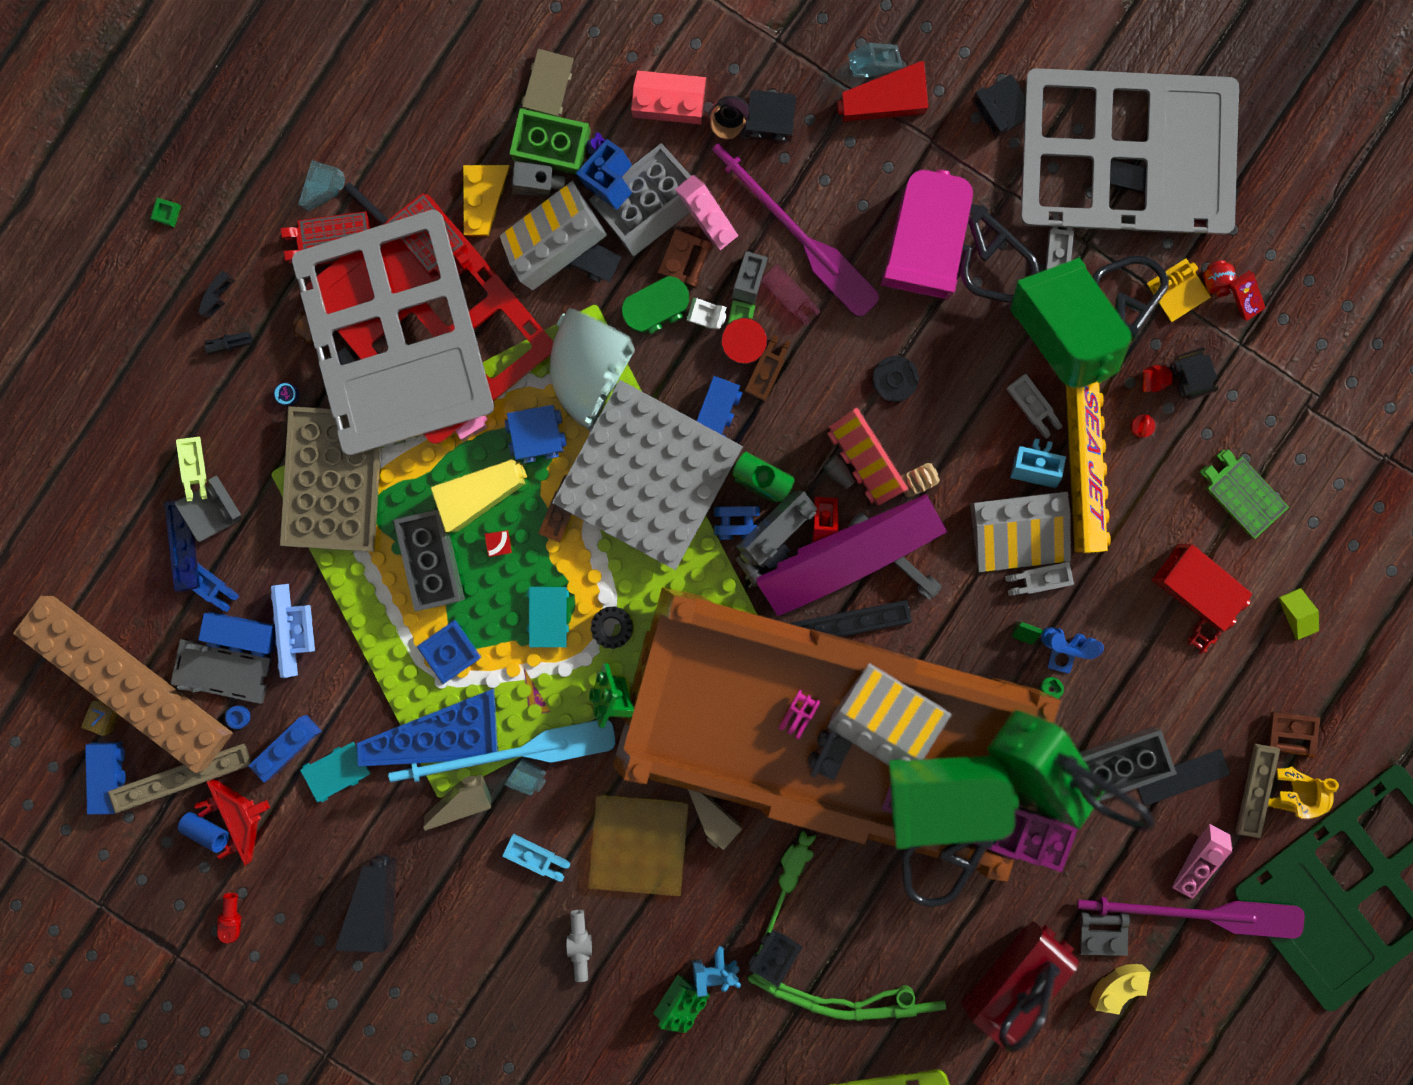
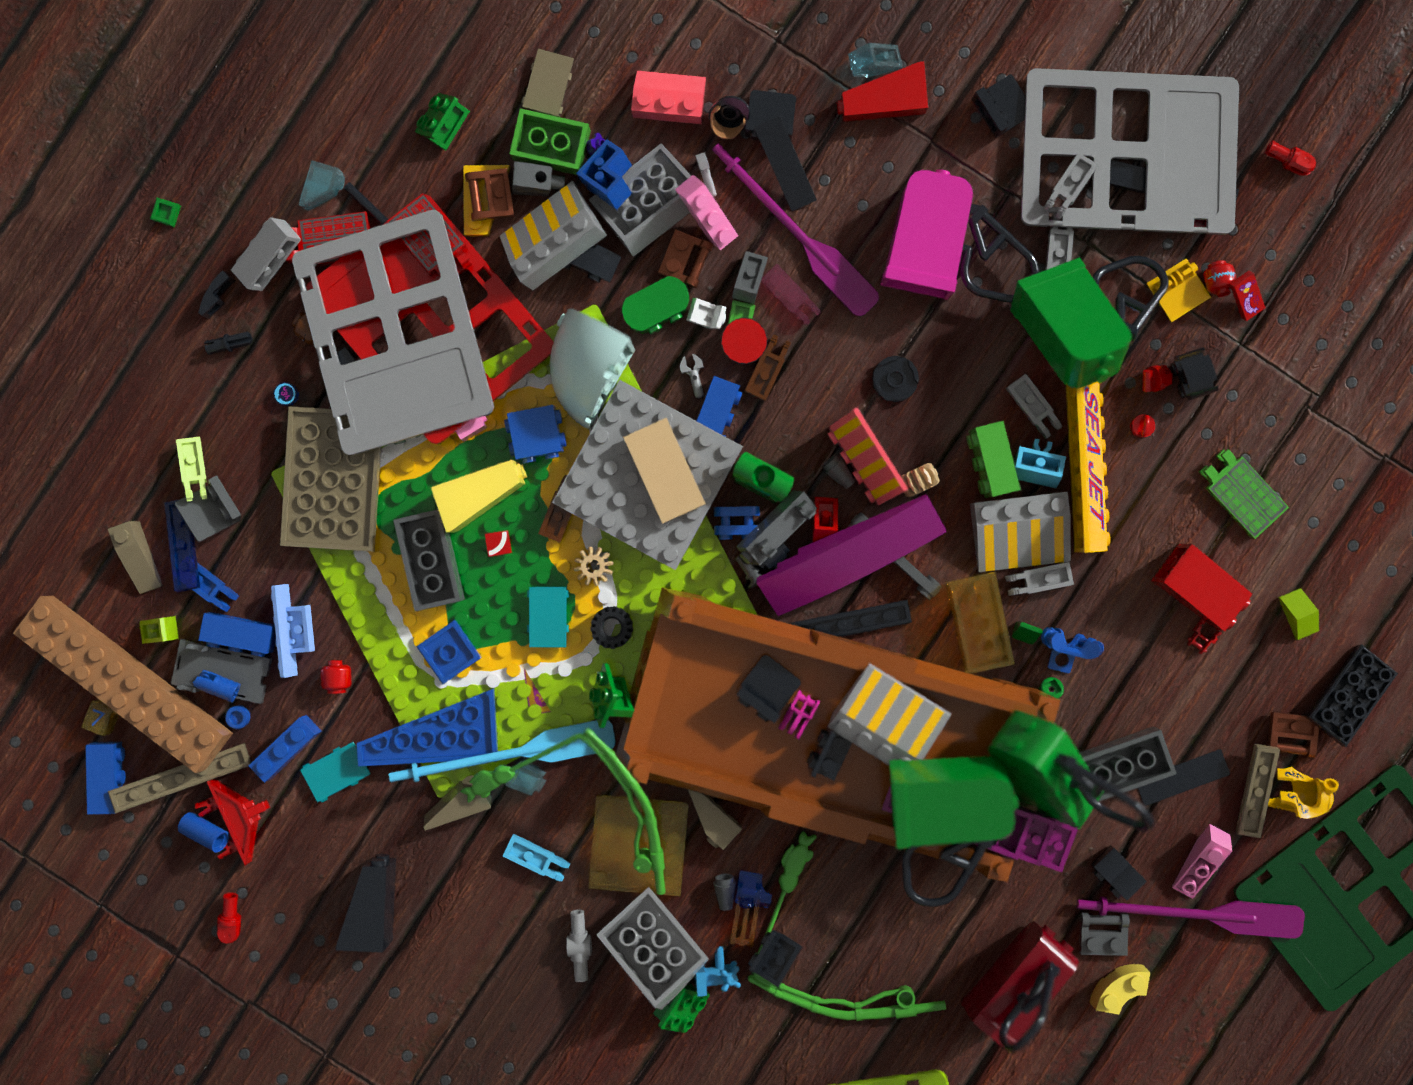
(135, 555): none -> dark tan slope
(159, 630): none -> lime slope
(217, 685): none -> blue hinge
(265, 254): none -> light grey brick
(335, 677): none -> red head
(442, 120): none -> green bracket
(497, 193): none -> copper plate
(596, 573): none -> tan gear
(645, 858): none -> bright green piece
(653, 948): none -> light grey slope
(664, 470): none -> tan tile
(694, 376): none -> light grey bar
(705, 172): none -> light grey bar
(725, 890): none -> dark grey cone
(742, 941): none -> clear orange tile
(750, 891): none -> clear blue brick
(767, 688): none -> black bracket
(785, 163): none -> black sticker
(979, 622): none -> clear yellow brick
(993, 459): none -> bright green brick
(1071, 183): none -> light grey hinge
(1118, 873): none -> black brick
(1292, 159): none -> red arm
(1352, 695): none -> black tile

